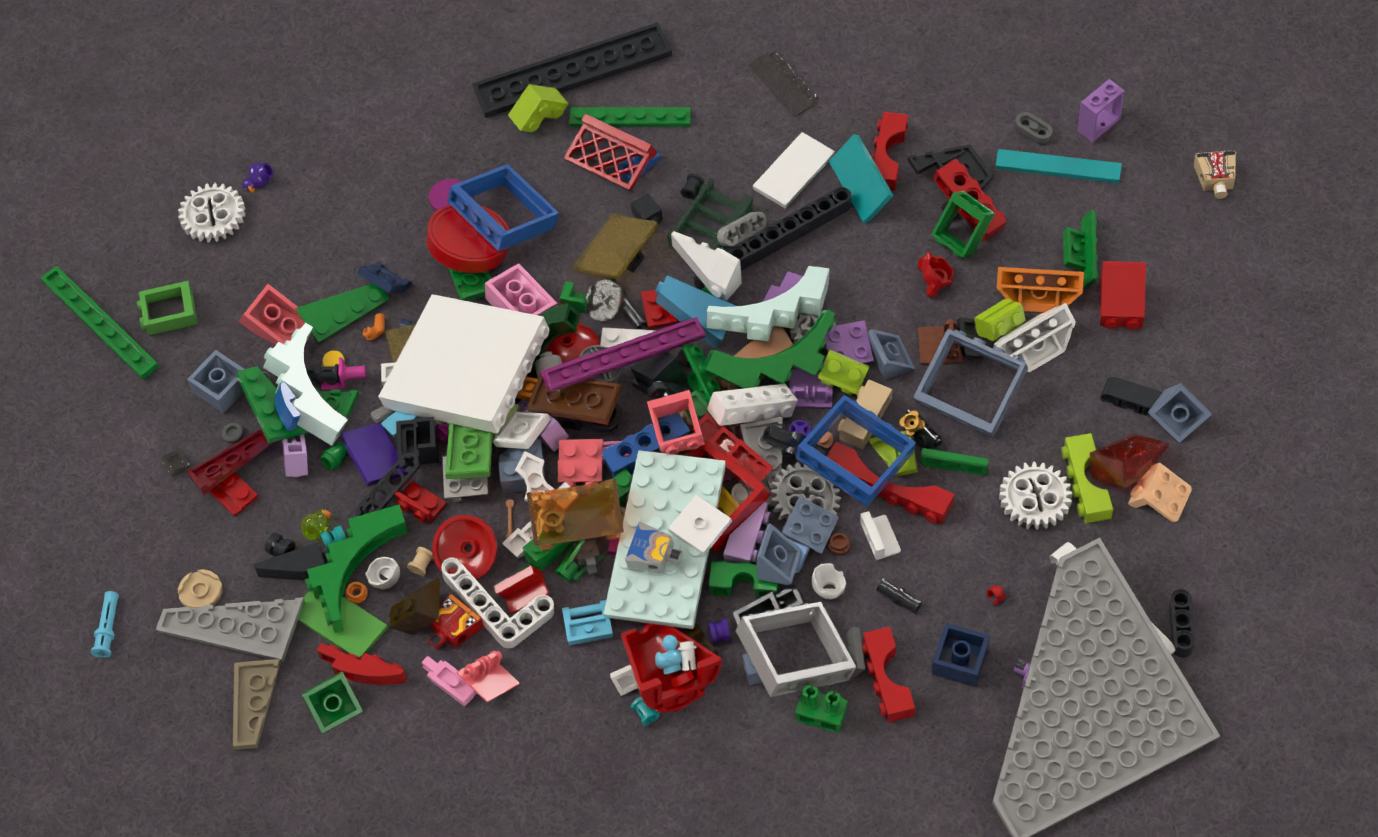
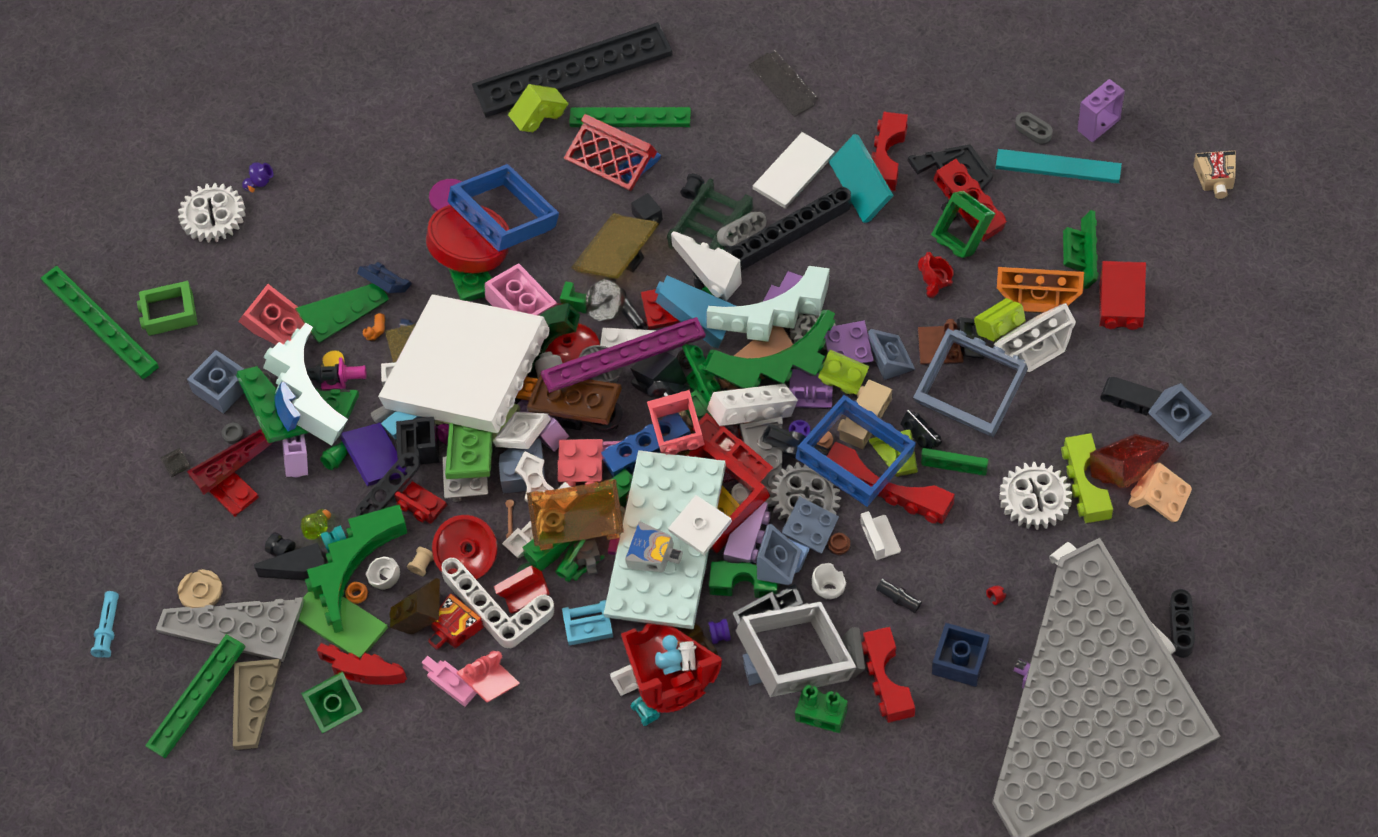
(195, 696): none -> green tile
(905, 422): pearl gold plate -> none

